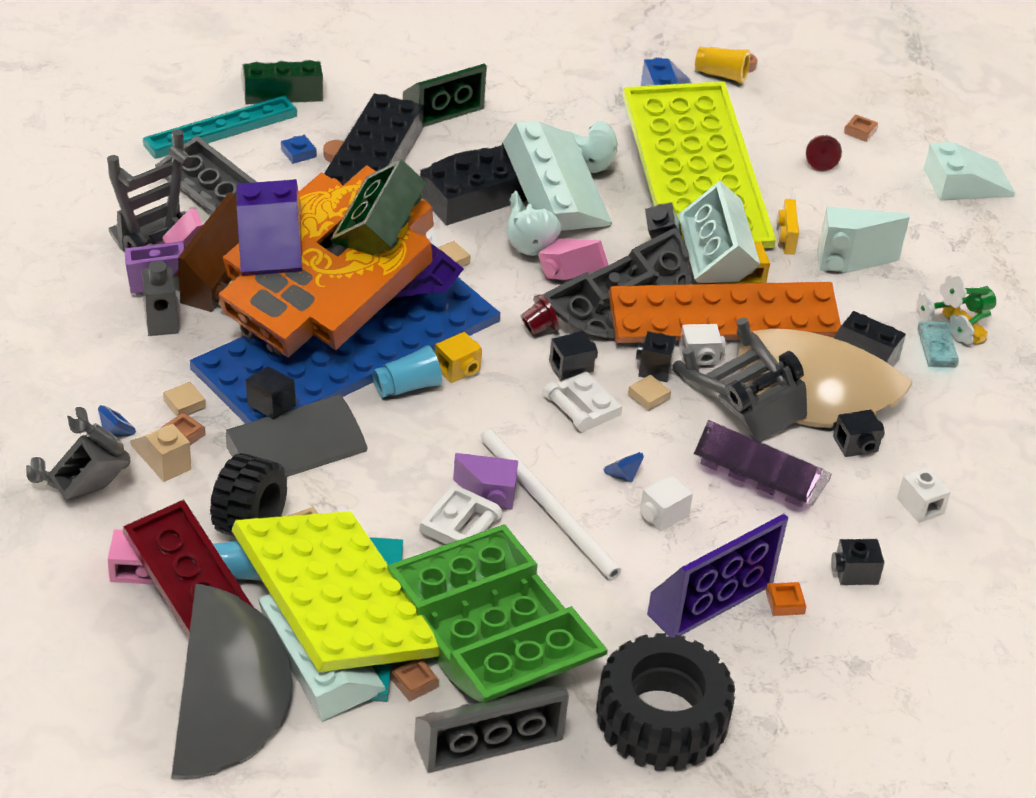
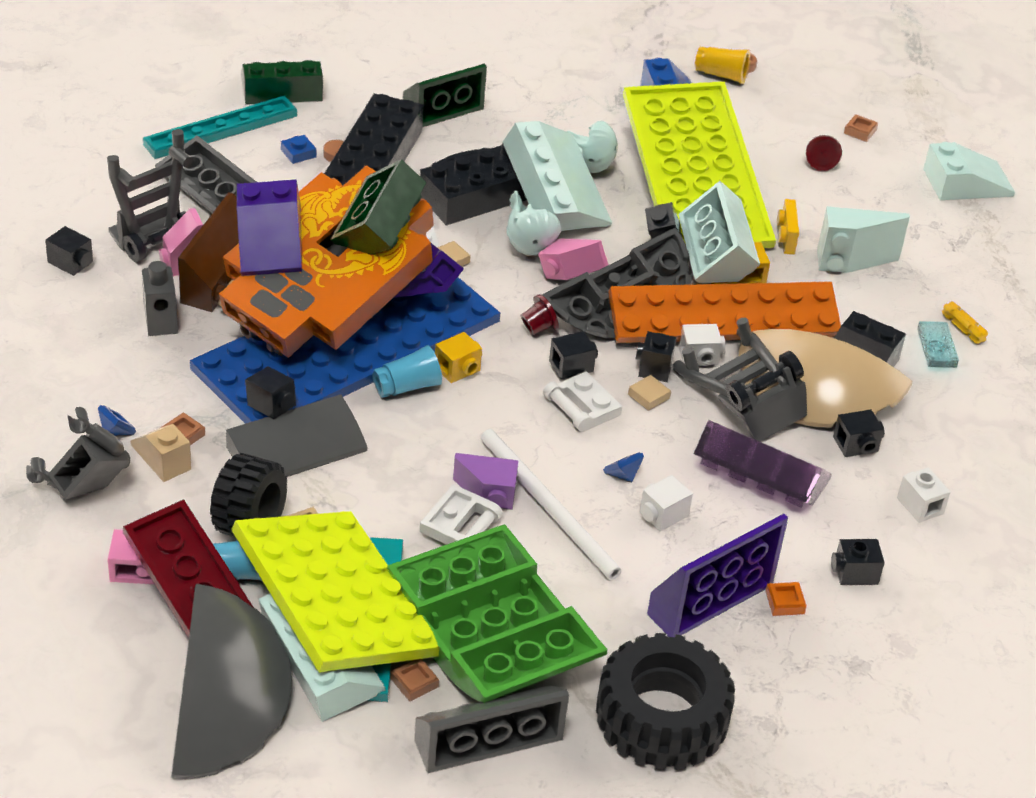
(69, 250): none -> black brick
(140, 257): medium lavender slope -> none
(184, 399): tan tile -> none
(979, 300): white plant -> none

